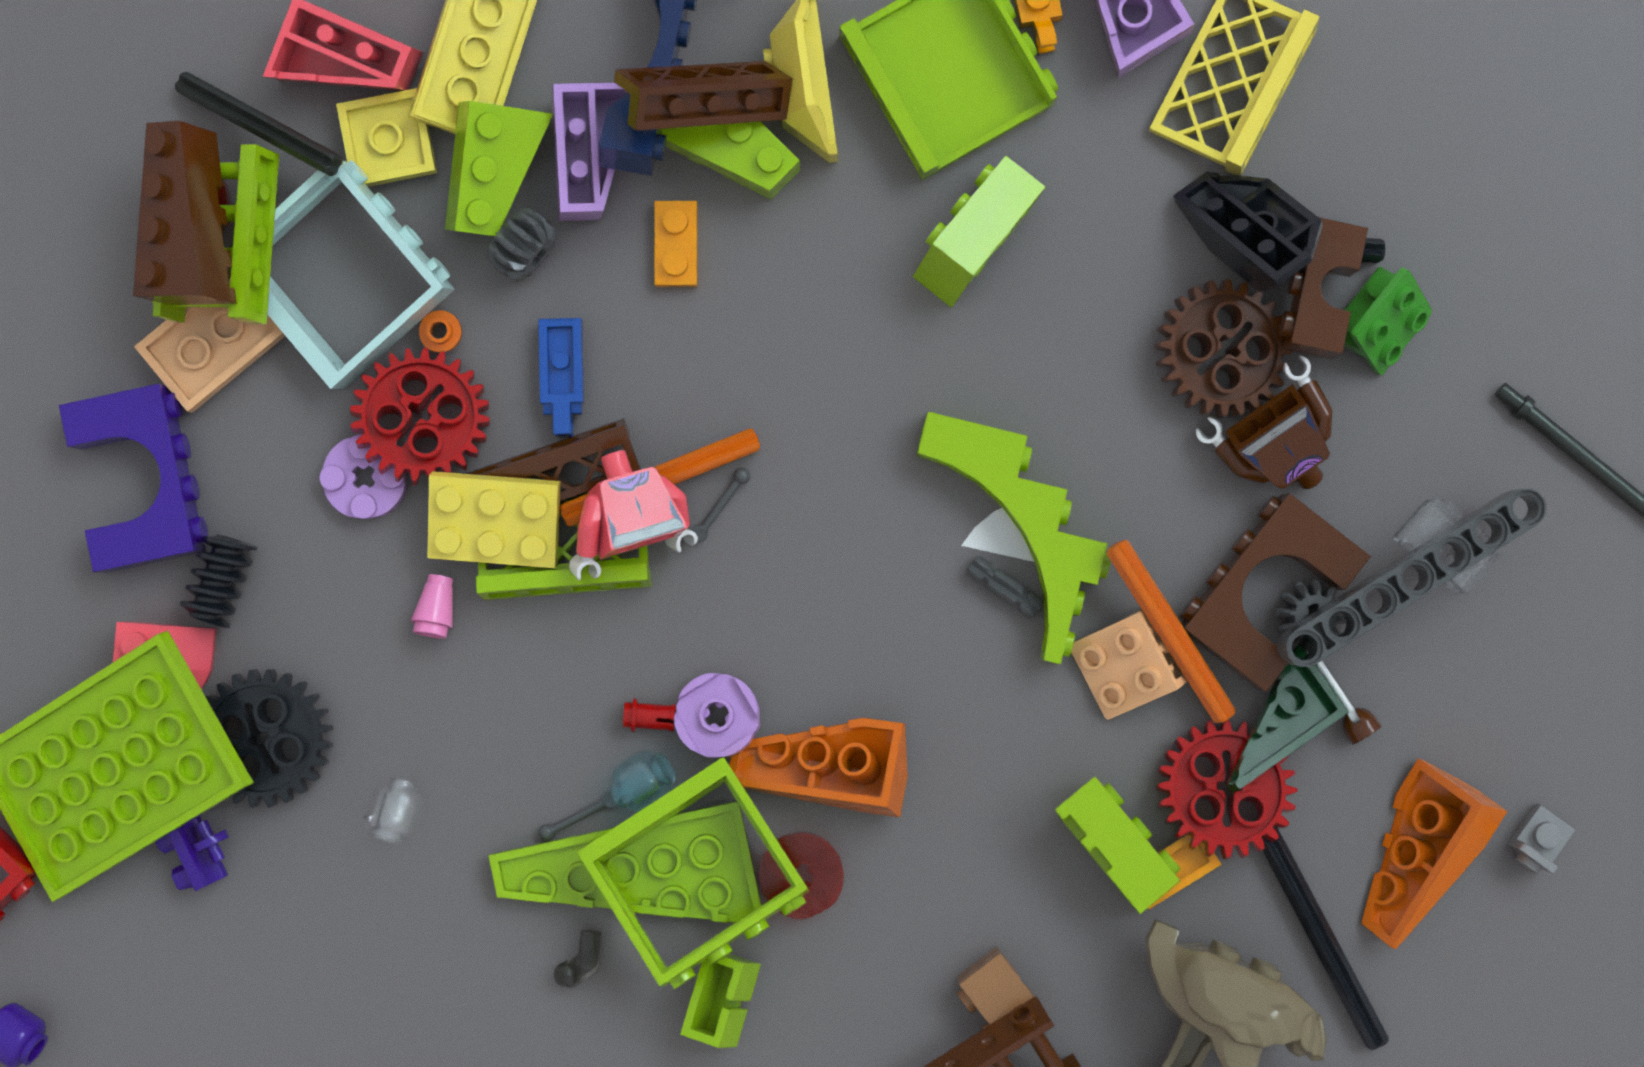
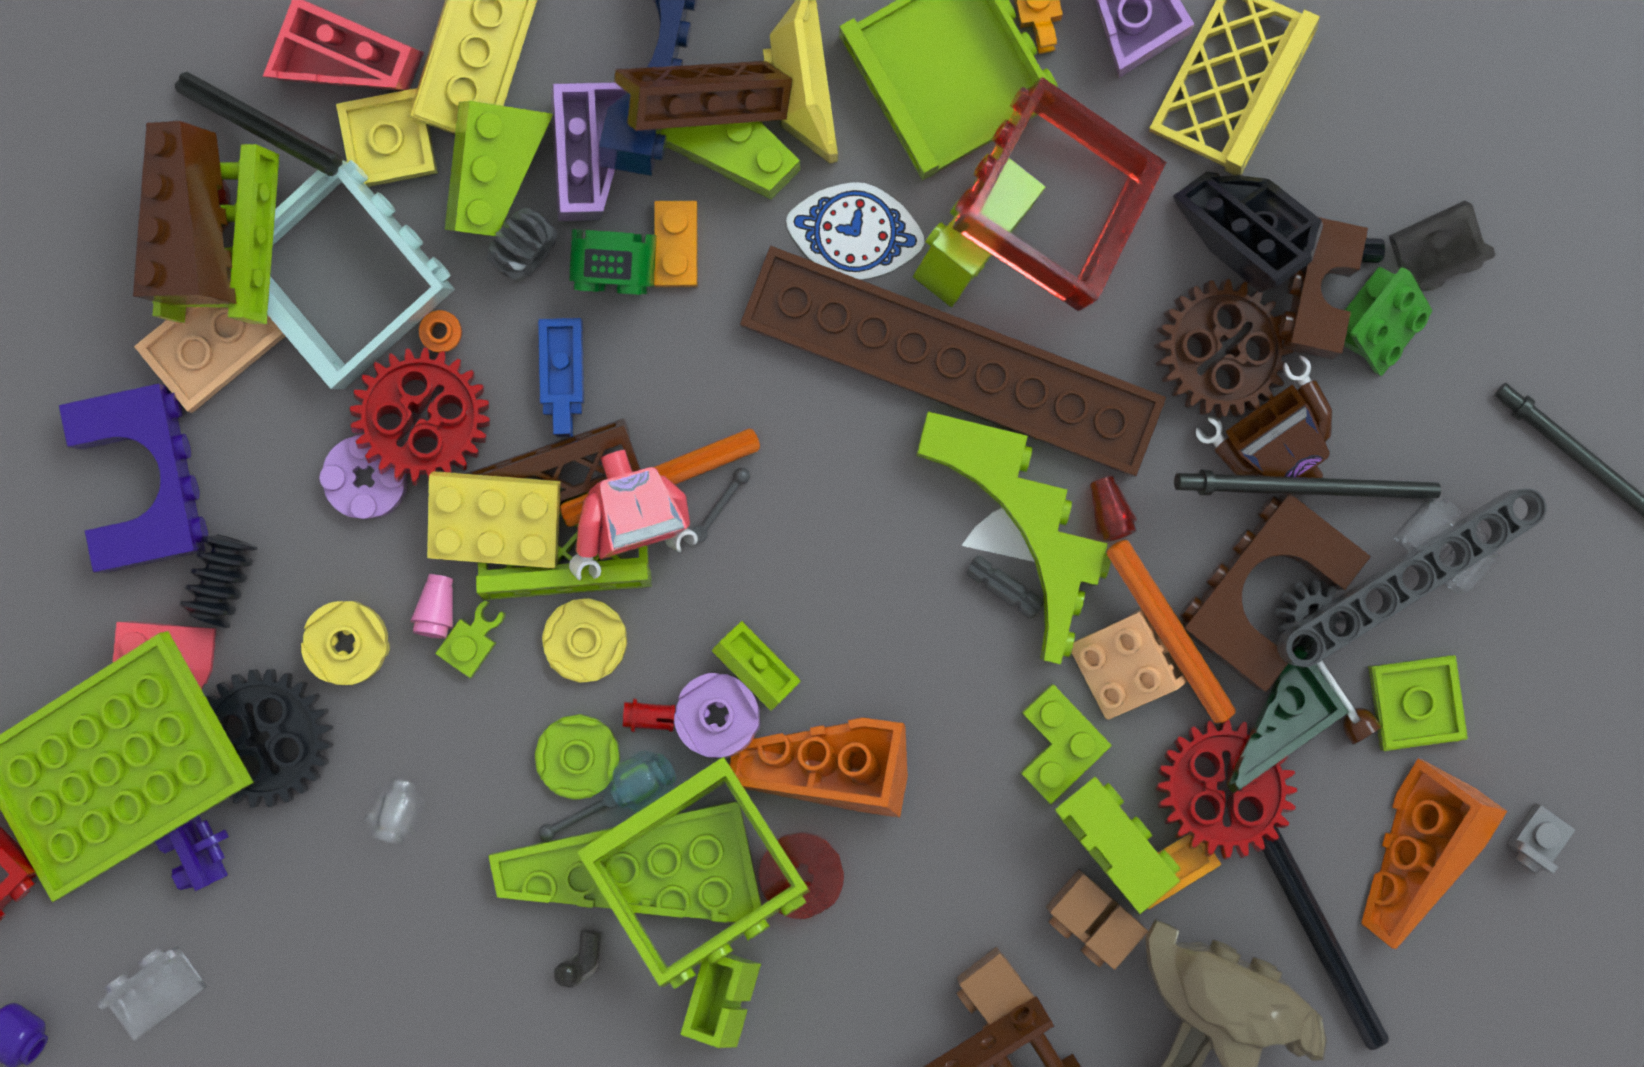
(153, 992): none -> clear bracket
(320, 638): none -> light yellow plate
(468, 643): none -> lime plate
(577, 756): none -> lime tile
(584, 640): none -> light yellow tile
(612, 259): none -> green brick
(756, 665): none -> lime plate
(855, 230): none -> sticker
(953, 361): none -> reddish brown plate
(1072, 746): none -> lime plate
(1096, 920): none -> medium nougat piece
(1099, 137): none -> clear red window
(1111, 510): none -> clear red cone
(1207, 482): none -> pearl dark grey bar
(1418, 702): none -> lime tile
(1441, 246): none -> clear smoke bracket

